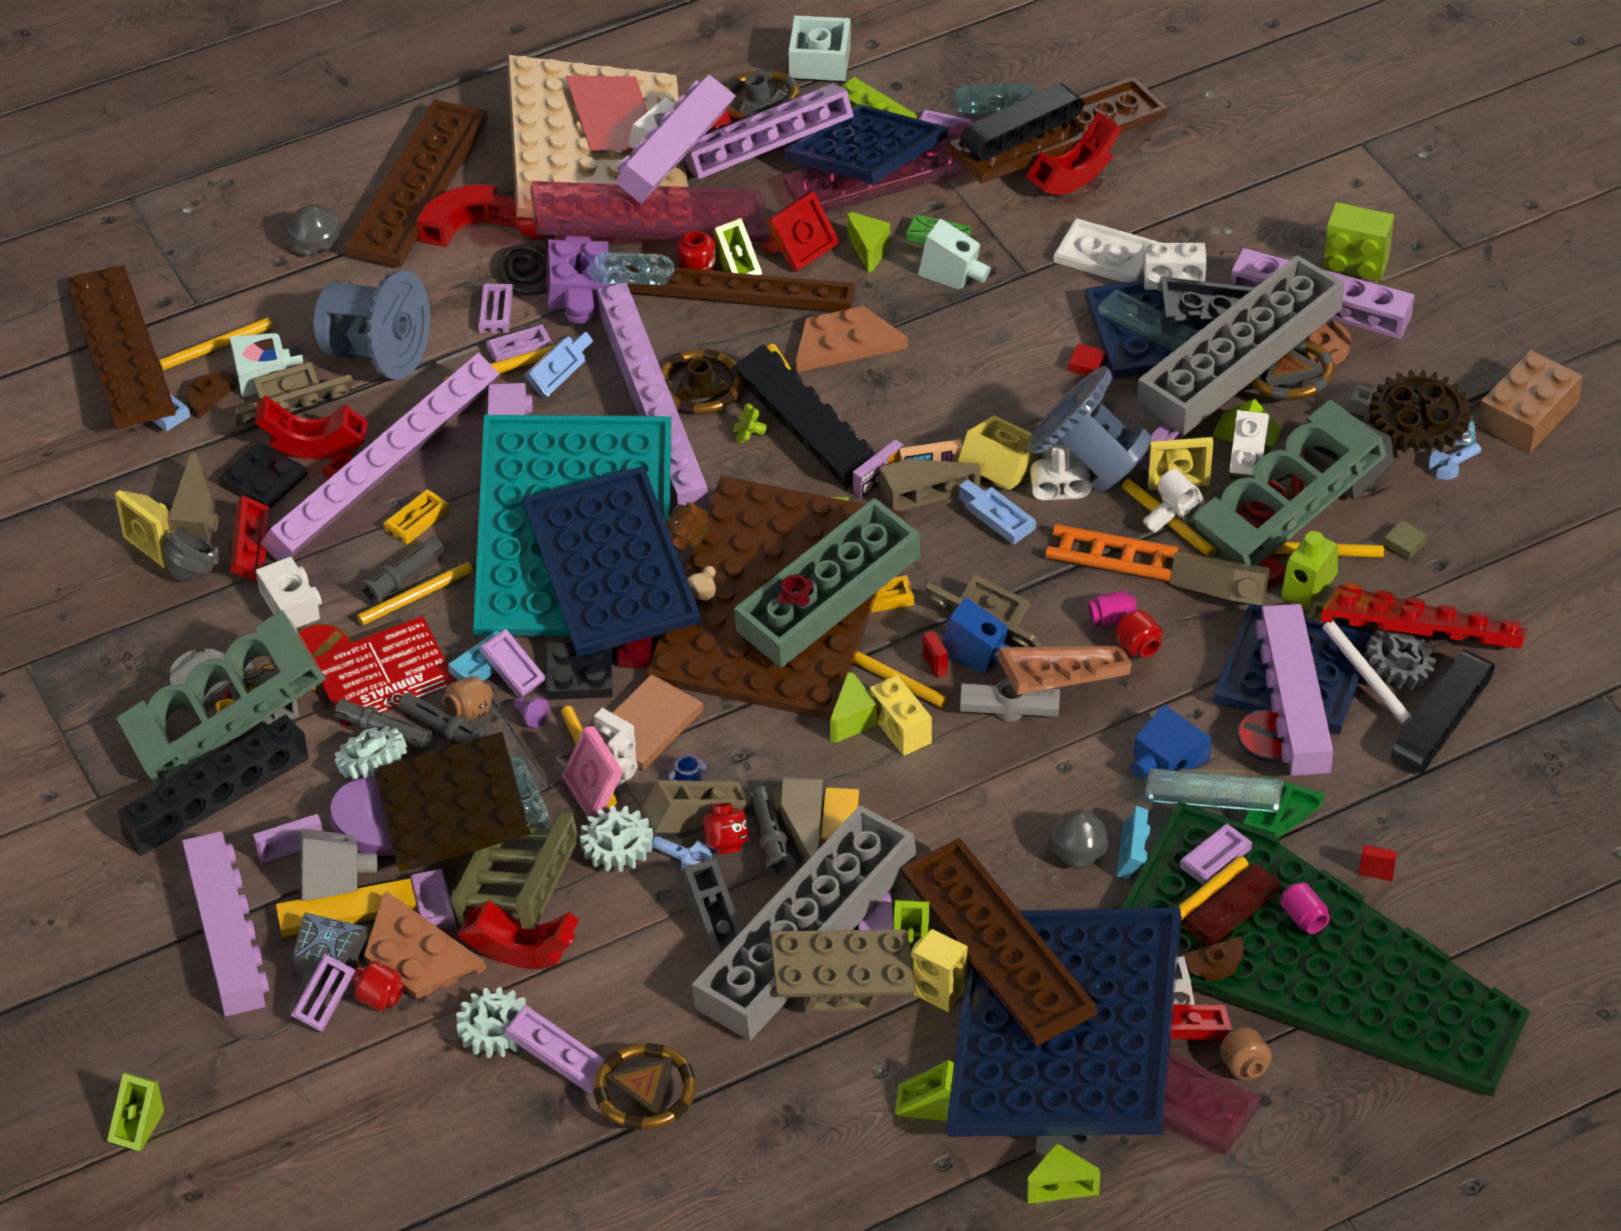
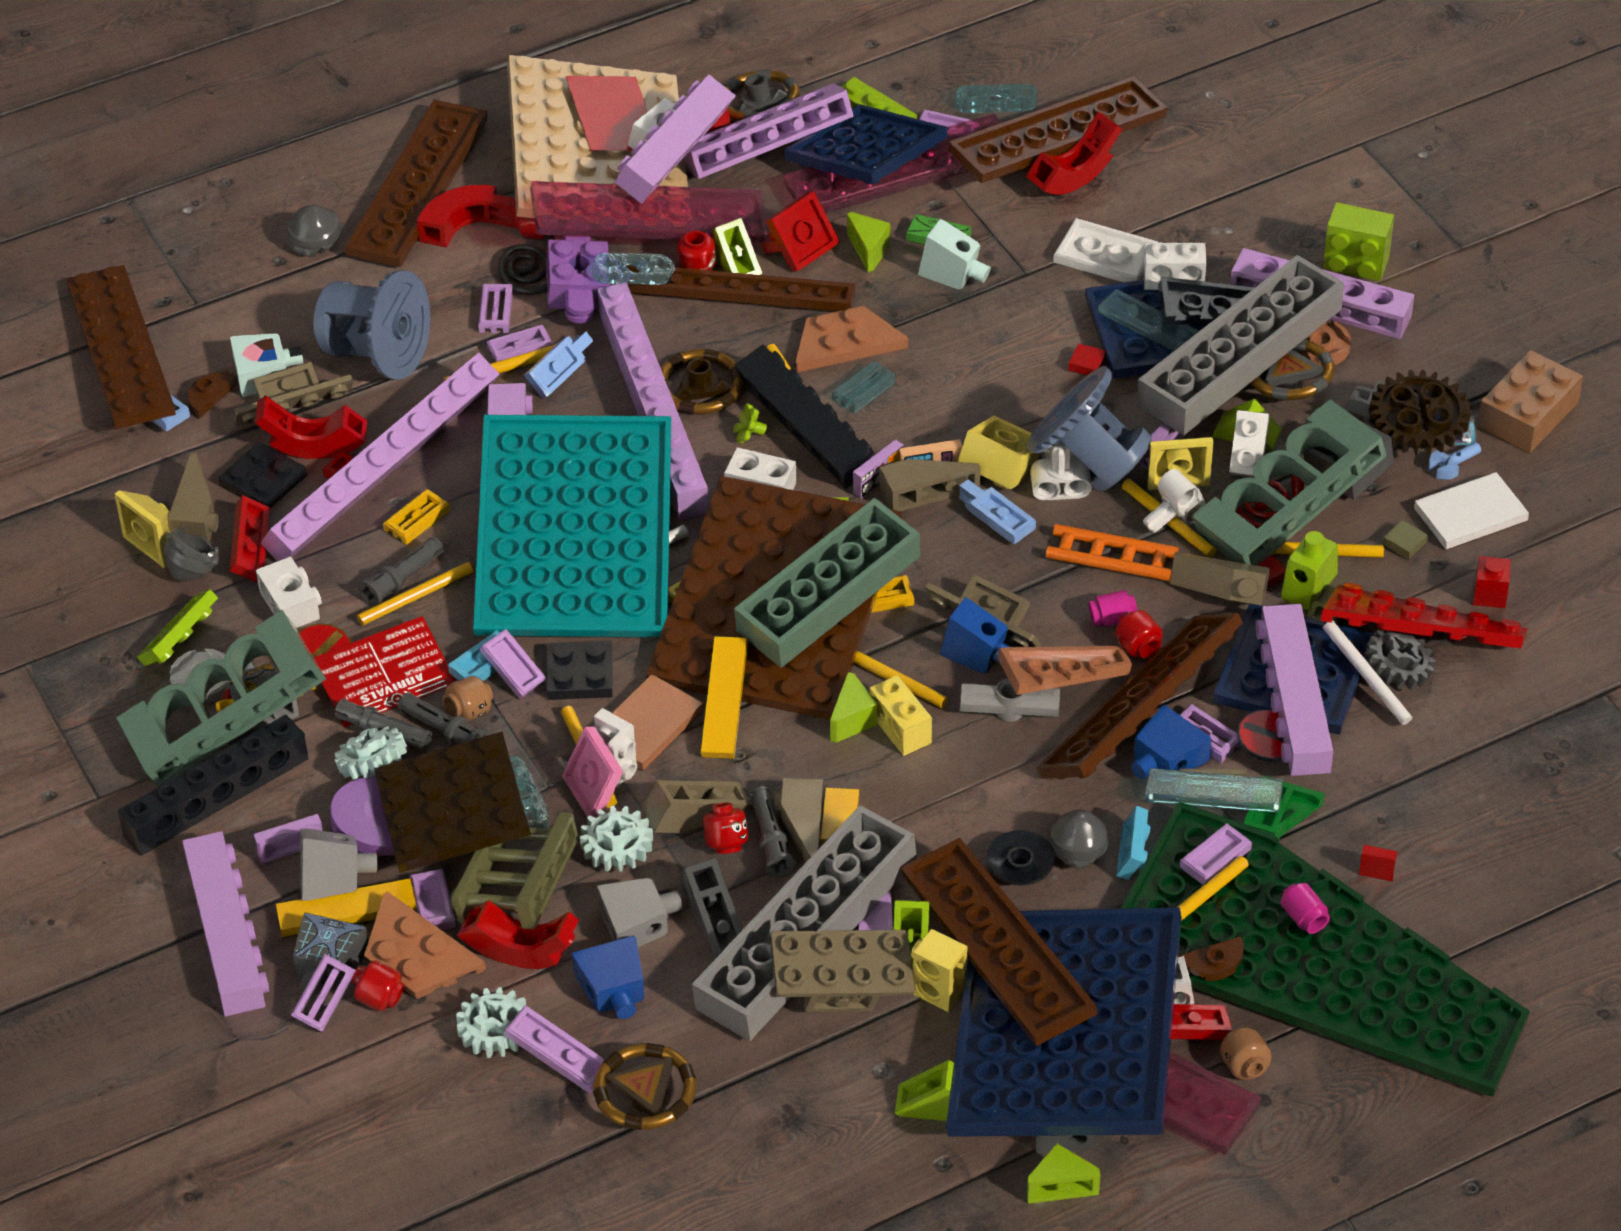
(135, 1112): lime slope -> none
(178, 628): none -> lime plate
(213, 344): yellow bar -> none
(533, 711): medium lavender rock -> none
(611, 561): dark blue plate -> none
(611, 976): none -> blue torso
(635, 654): dark red plate -> none
(636, 909): none -> light grey torso
(686, 855): light blue bar -> none
(687, 769): clear blue plate -> none
(688, 525): clear orange head -> none
(702, 583): tan rock -> none
(724, 697): none -> yellow tile
(762, 469): none -> white brick
(795, 583): dark red plate -> none
(819, 48): light aqua brick -> none
(867, 390): none -> clear light blue tile
(935, 654): red tile -> none
(1020, 857): none -> black dish
(1022, 121): black beam -> none
(1139, 696): none -> reddish brown plate
(1219, 748): none -> lavender tile
(1233, 904): clear red plate -> none
(1442, 711): black beam -> none
(1471, 510): none -> white tile
(1492, 582): none -> red brick

